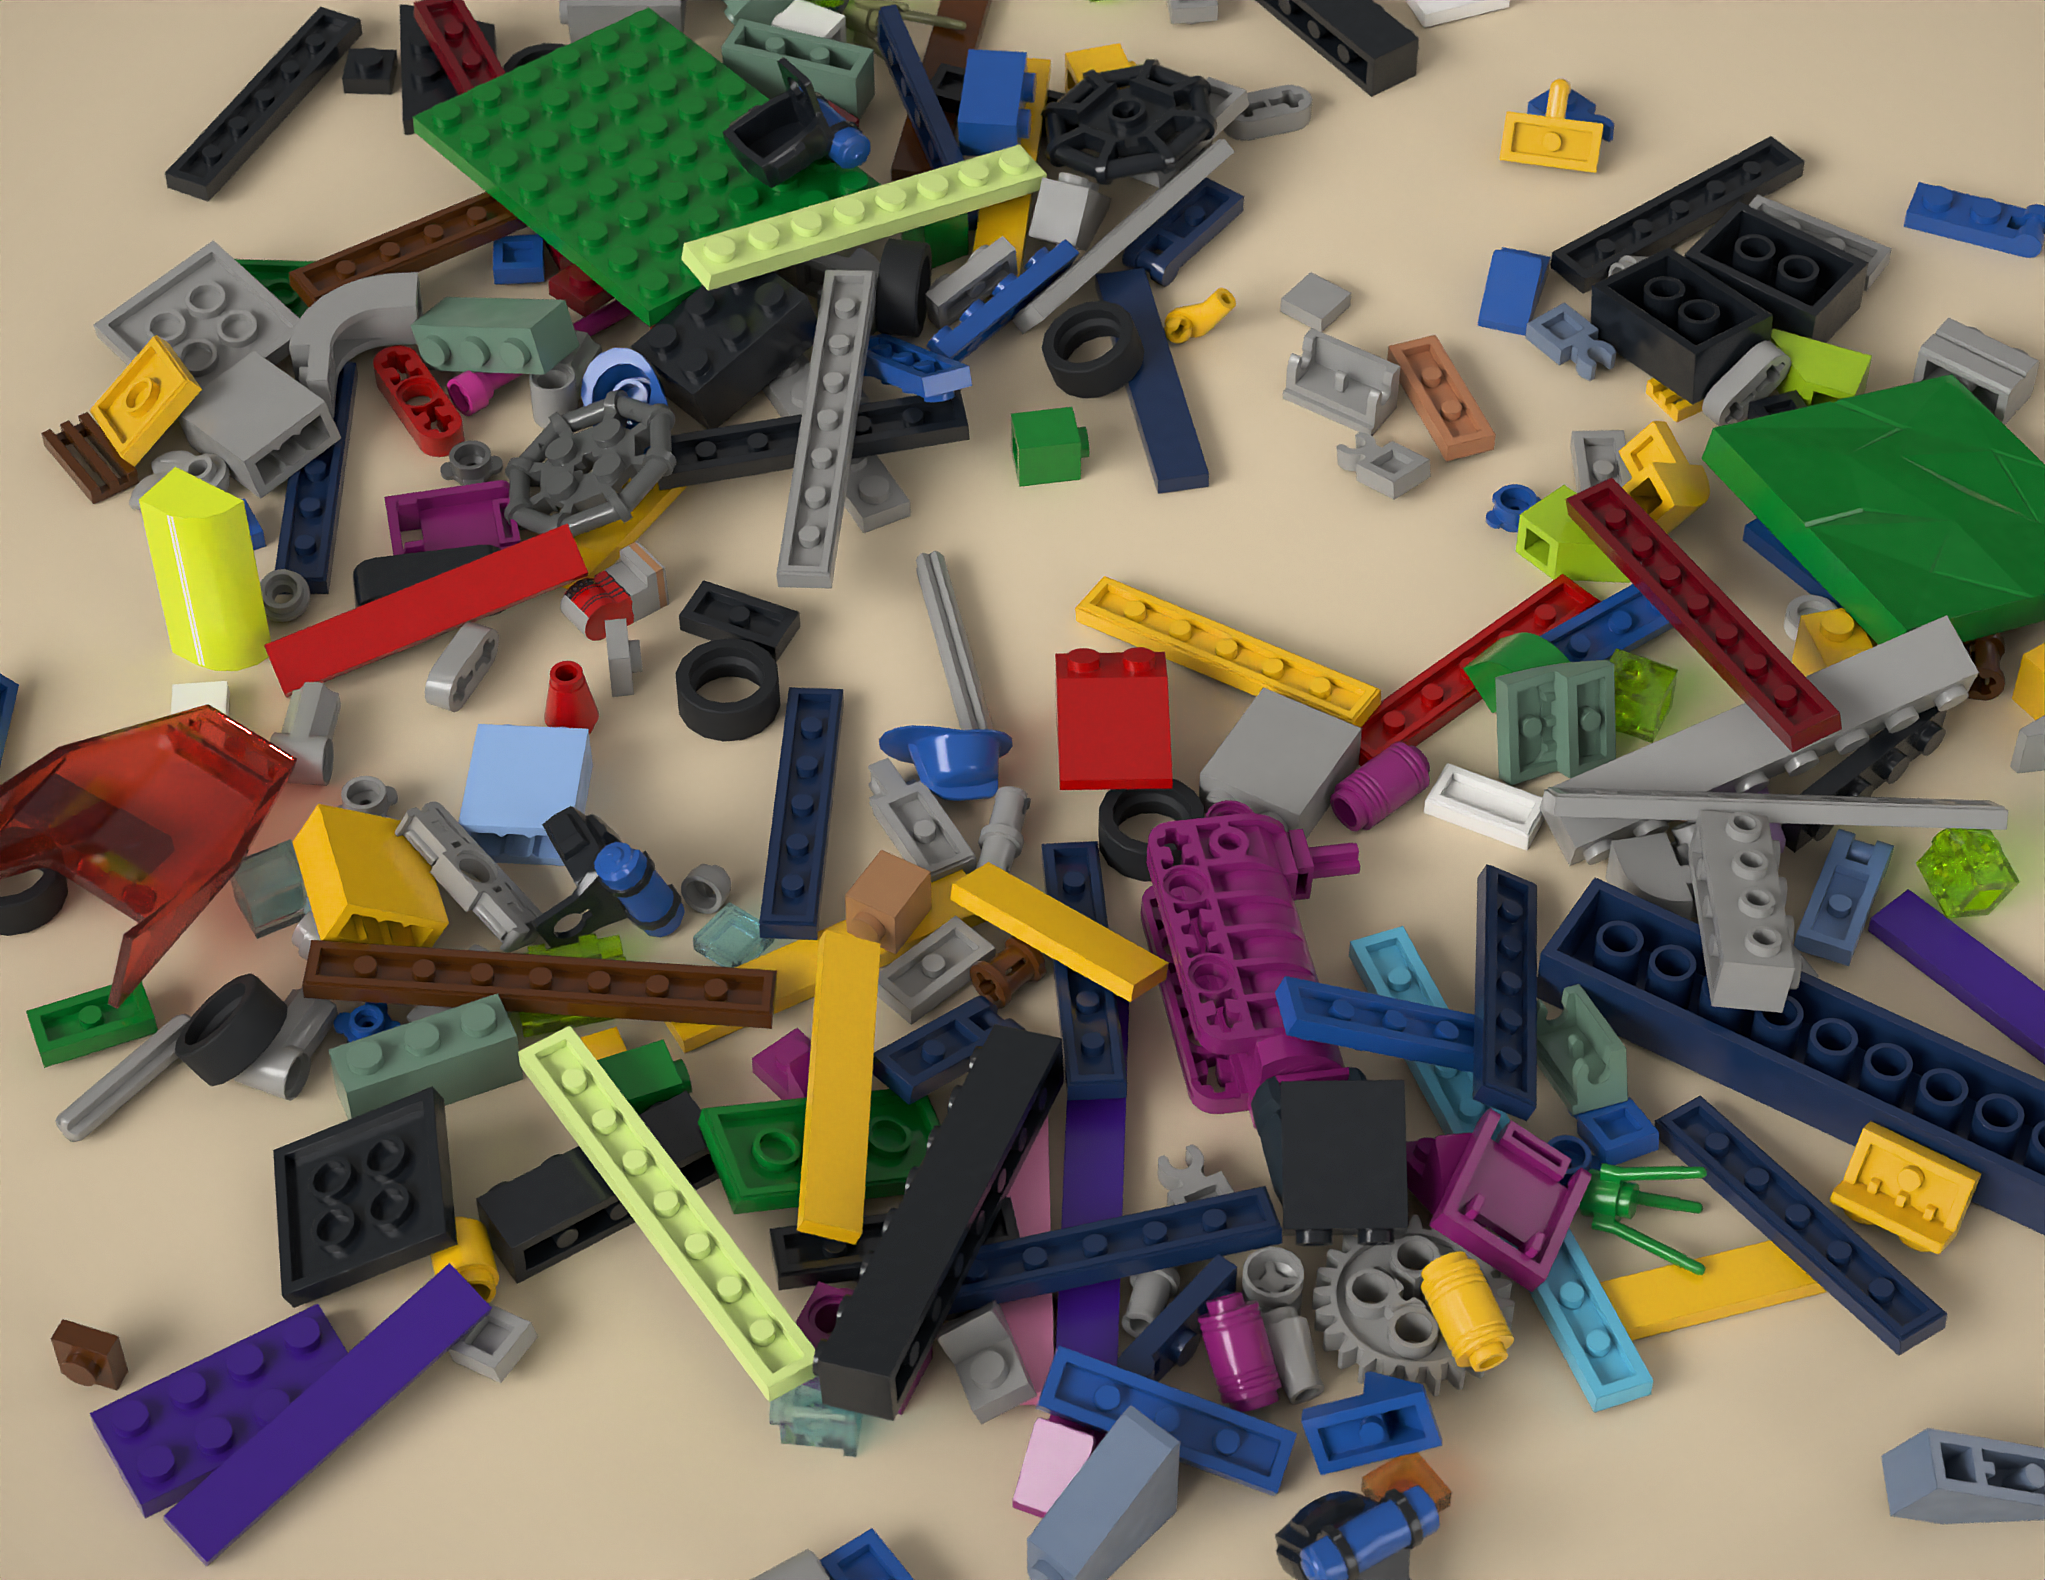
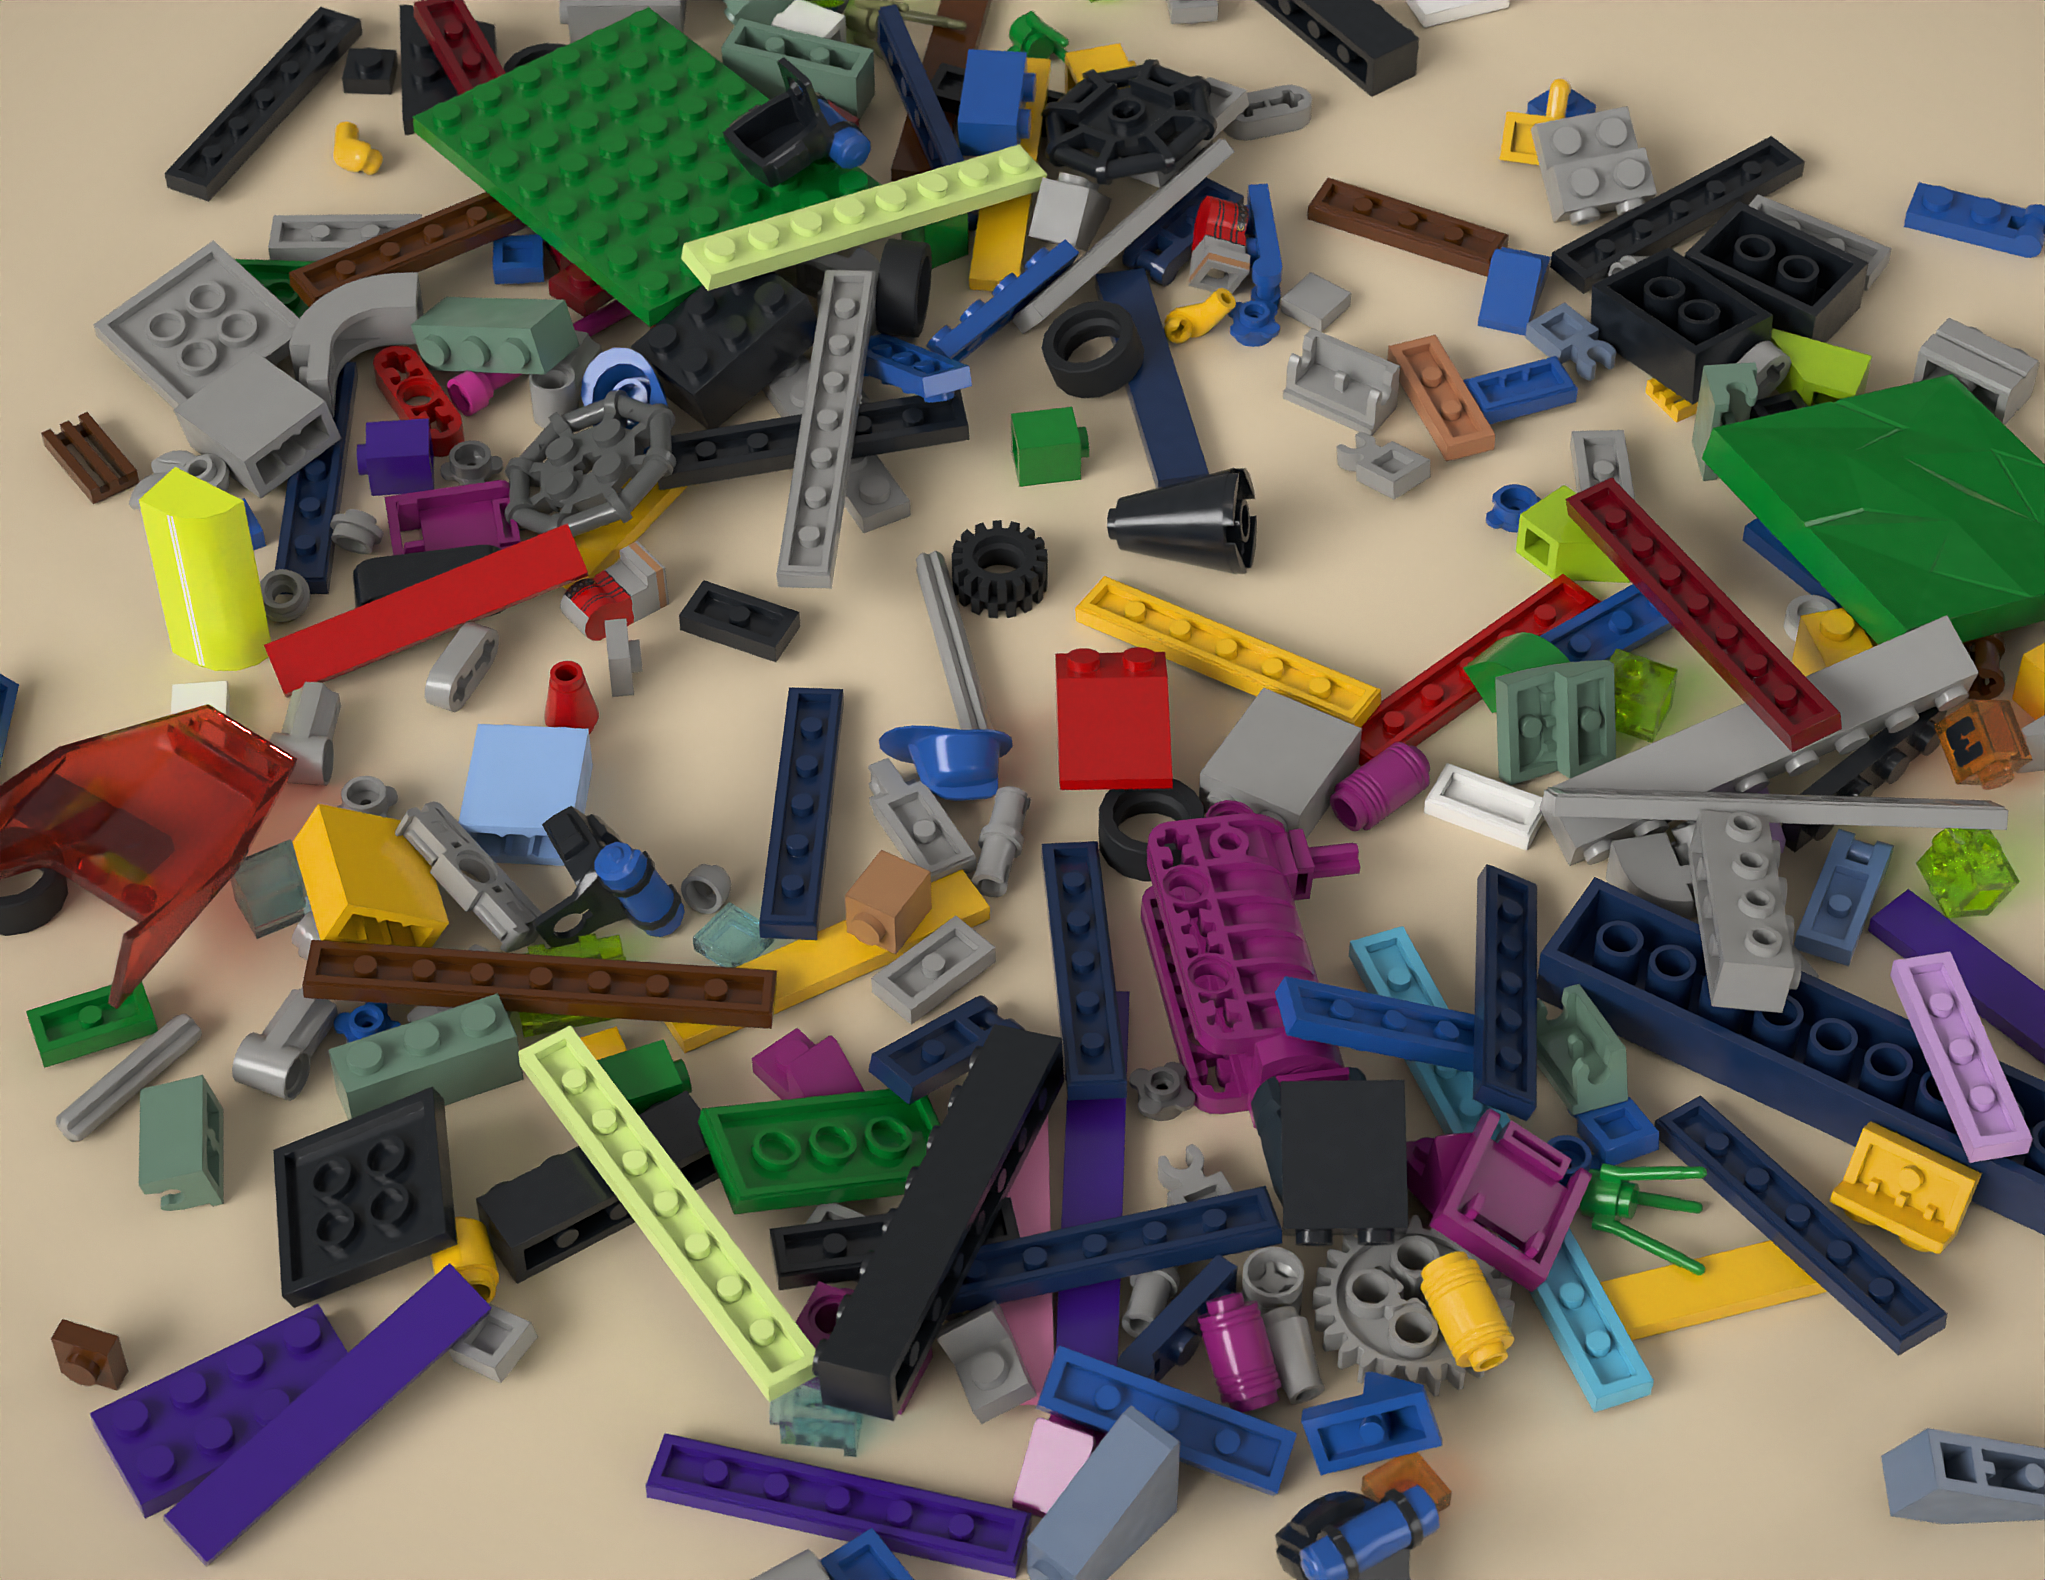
(145, 400): yellow plate -> none
(182, 1143): none -> sand green hinge
(231, 1029): black tyre -> none
(323, 235): none -> light grey plate
(353, 153): none -> yellow arm
(355, 531): none -> light grey plate
(397, 457): none -> dark purple brick
(731, 719): black tyre -> none
(839, 1088): yellow tile -> none
(839, 1505): none -> dark purple tile
(974, 280): light grey plate -> none
(999, 590): none -> black tyre
(1005, 985): reddish brown bush -> none
(1036, 38): none -> green plant
(1059, 931): yellow tile -> none
(1162, 1104): none -> flat silver plate
(1191, 522): none -> black cone
(1220, 245): none -> leg
(1254, 323): none -> blue plate
(1263, 246): none -> blue plate
(1406, 226): none -> reddish brown tile
(1522, 390): none -> blue plate
(1592, 165): none -> light grey plate
(1662, 477): yellow brick -> none
(1724, 399): none -> sand green hinge
(1960, 1057): none -> lavender plate
(1983, 743): none -> clear orange brick

